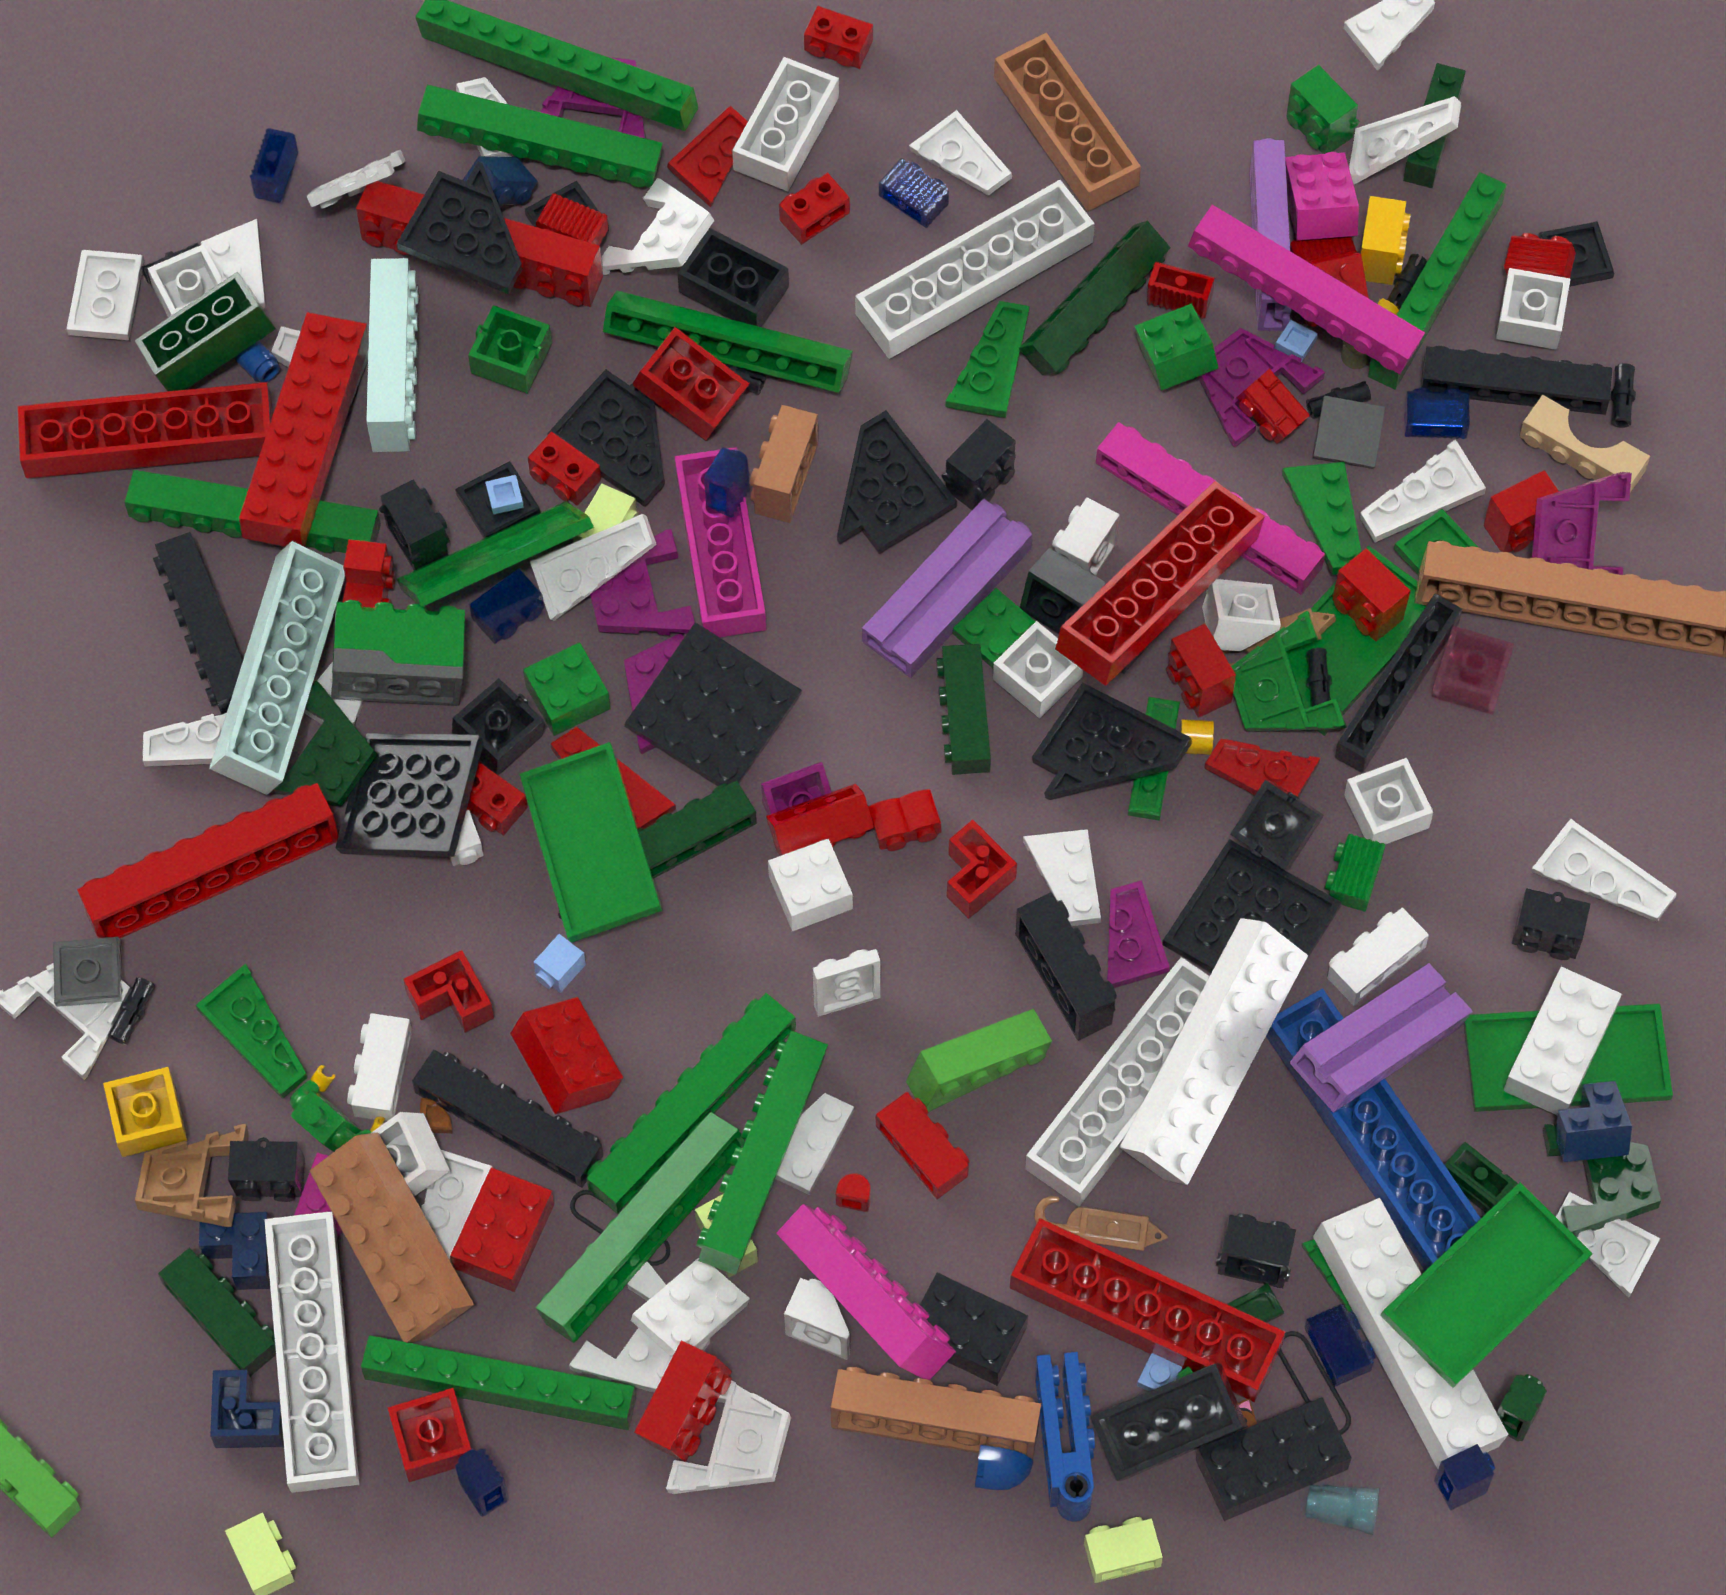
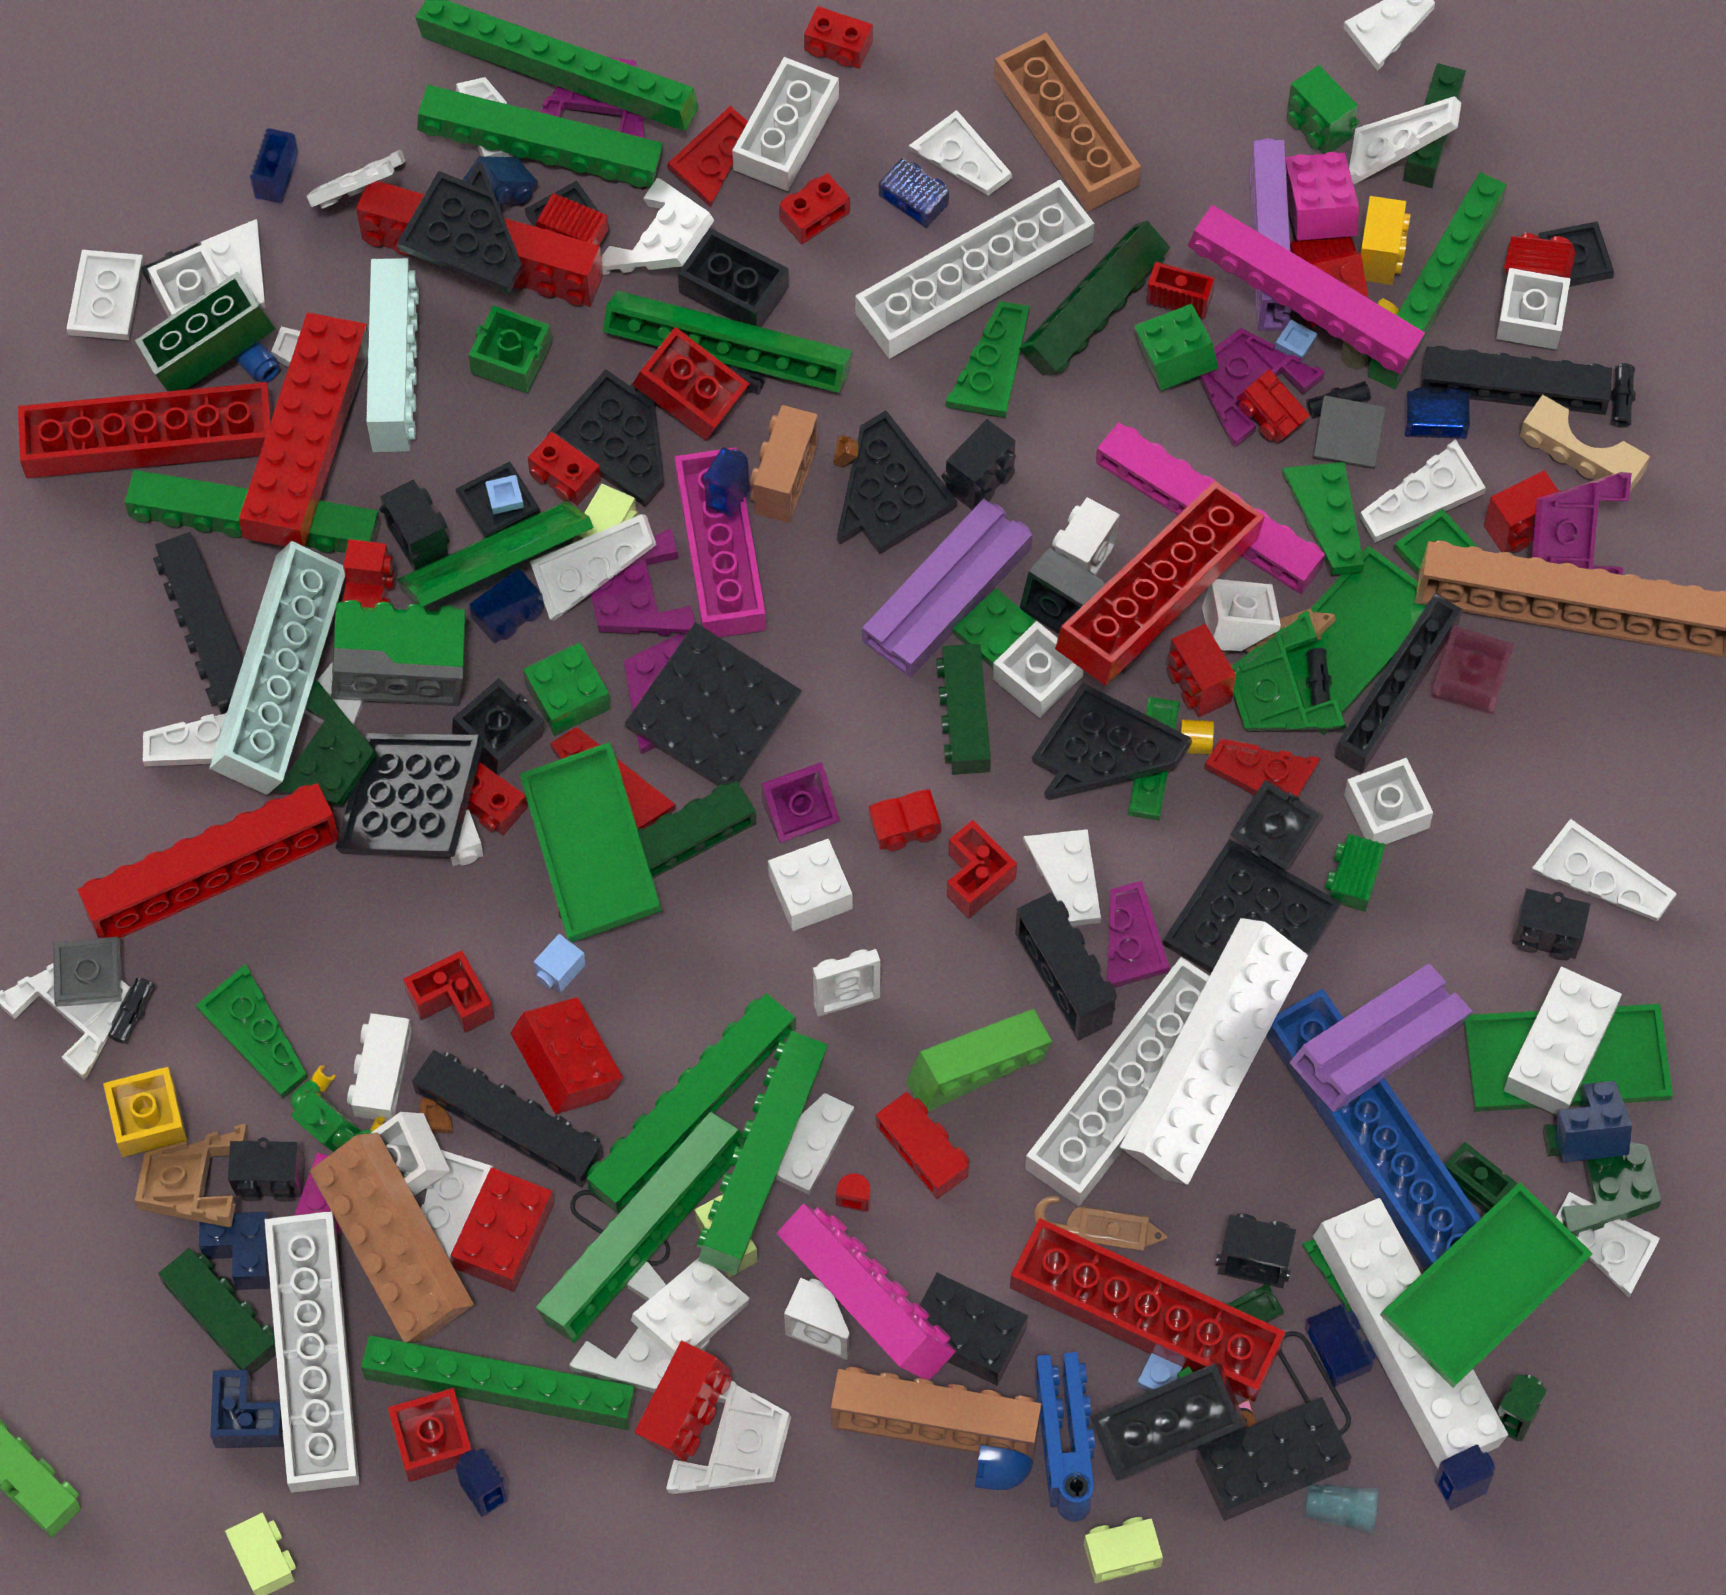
(830, 817): red brick -> none
(845, 451): none -> dark orange tile
(1370, 595): red brick -> none
(1377, 955): white brick -> none
(1406, 280): black pin -> none

